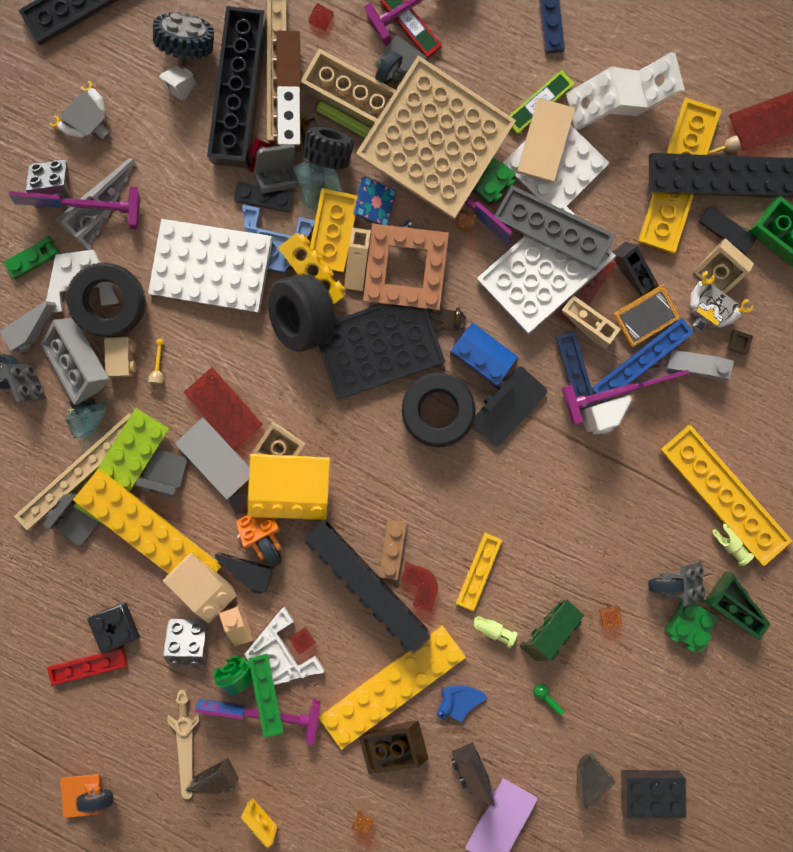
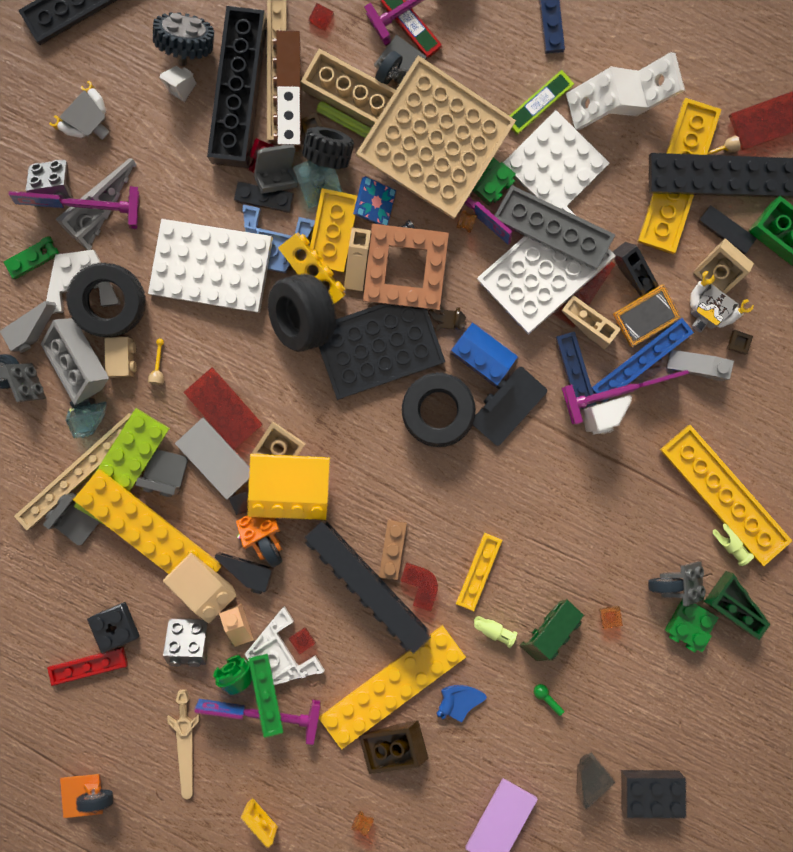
(214, 779): clear smoke slope -> none
(473, 773): black slope -> none
(545, 140): tan tile -> none

